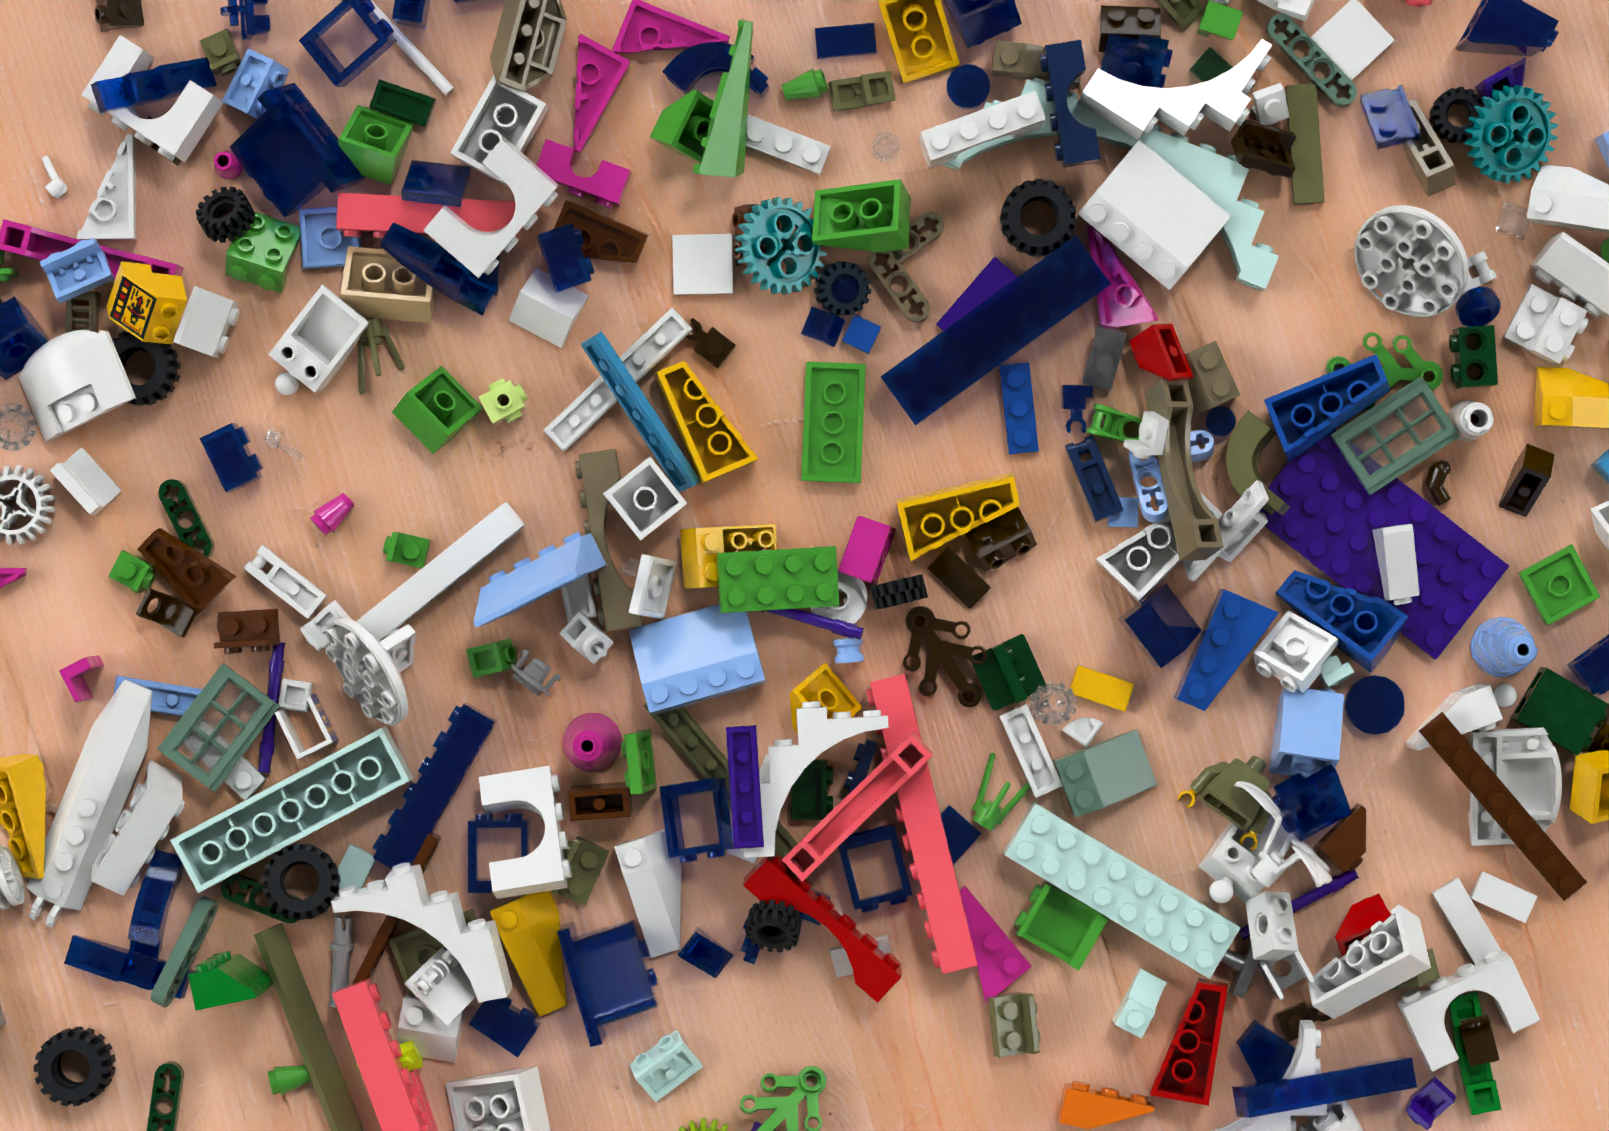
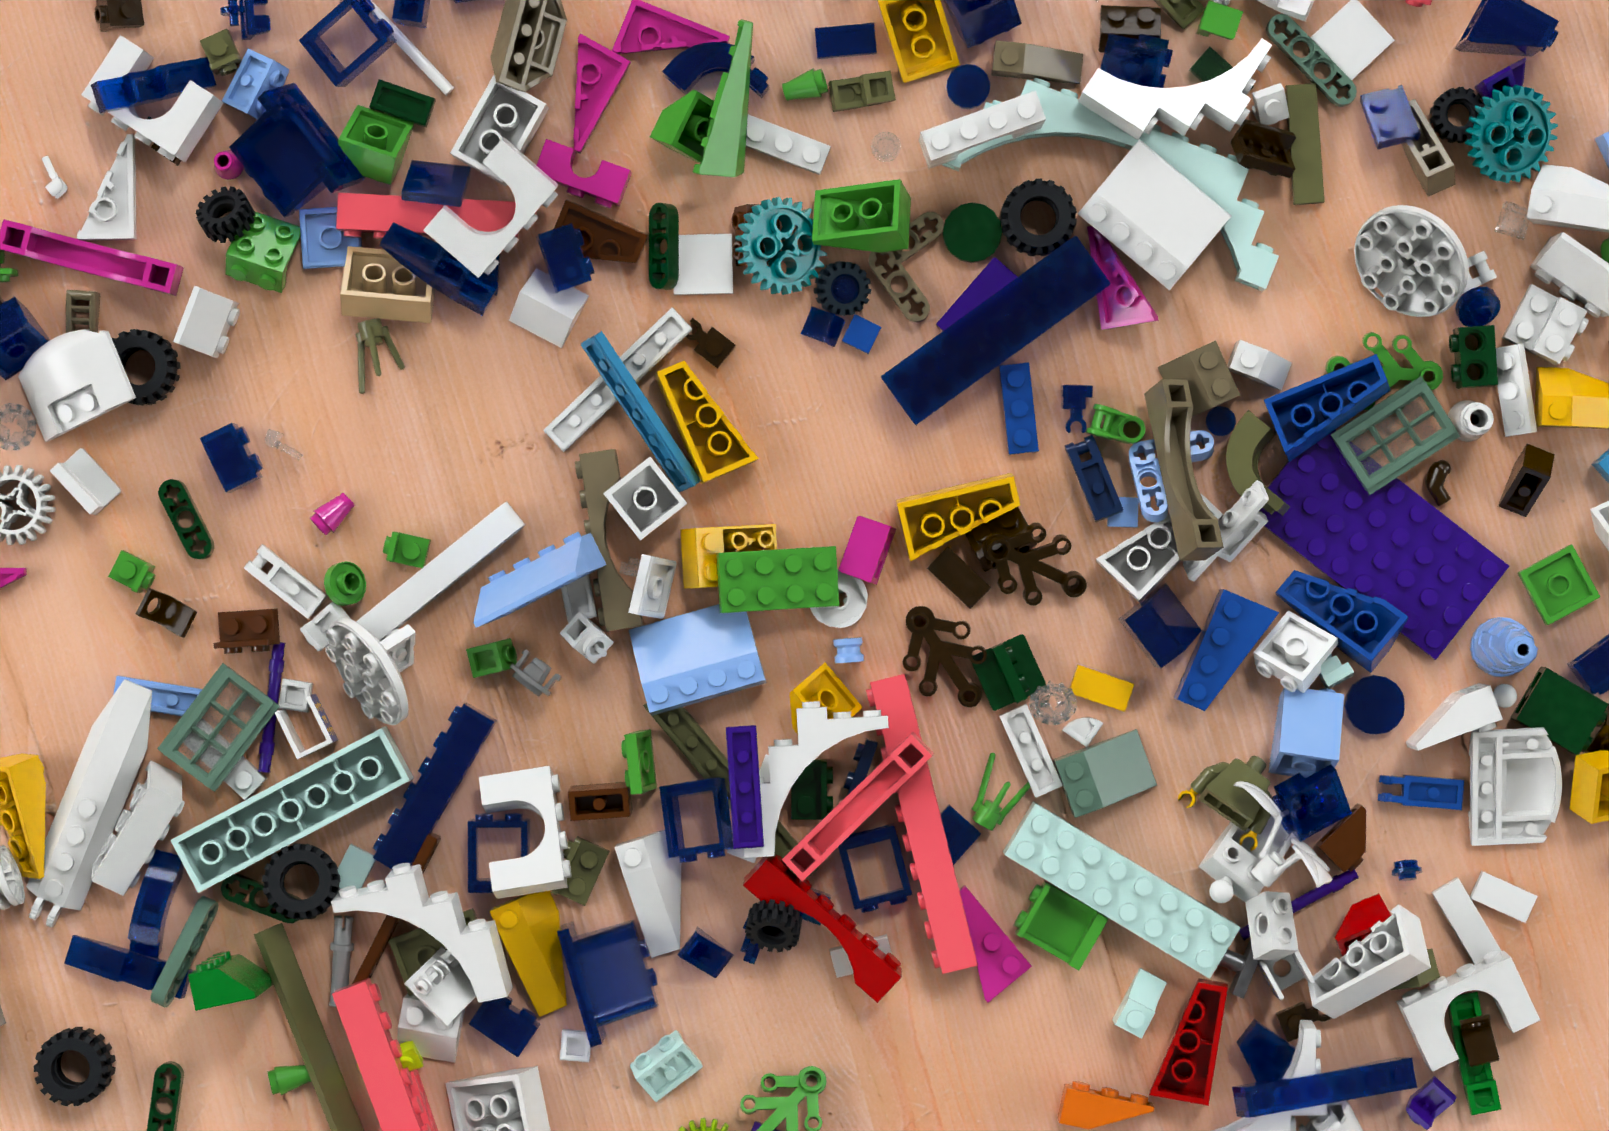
(74, 677): dark pink panel -> none
(77, 270): light blue bracket -> none
(147, 302): yellow piece -> none
(185, 569): reddish brown wing -> none
(319, 338): white slope -> none
(345, 583): none -> bright green plate
(436, 409): bright green slope -> none
(492, 401): yellowish green brick -> none
(575, 1046): none -> white tile
(601, 732): dark pink cone -> none
(656, 225): none -> dark green beam
(833, 422): bright green plate -> none
(835, 626): dark purple piece -> none
(899, 592): black tyre -> none
(972, 232): none -> dark green tile
(1014, 1024): olive bracket -> none
(1030, 561): none -> dark brown plant
(1076, 142): dark blue arch -> none
(1104, 357): flat silver tile -> none
(1151, 438): white bracket -> none
(1161, 353): red slope -> none
(1258, 364): none -> white slope
(1397, 562): white slope -> none
(1406, 870): none -> clear blue plate
(1425, 791): none -> blue hinge
(1502, 806): reddish brown plate -> none
(1515, 391): none -> white plate

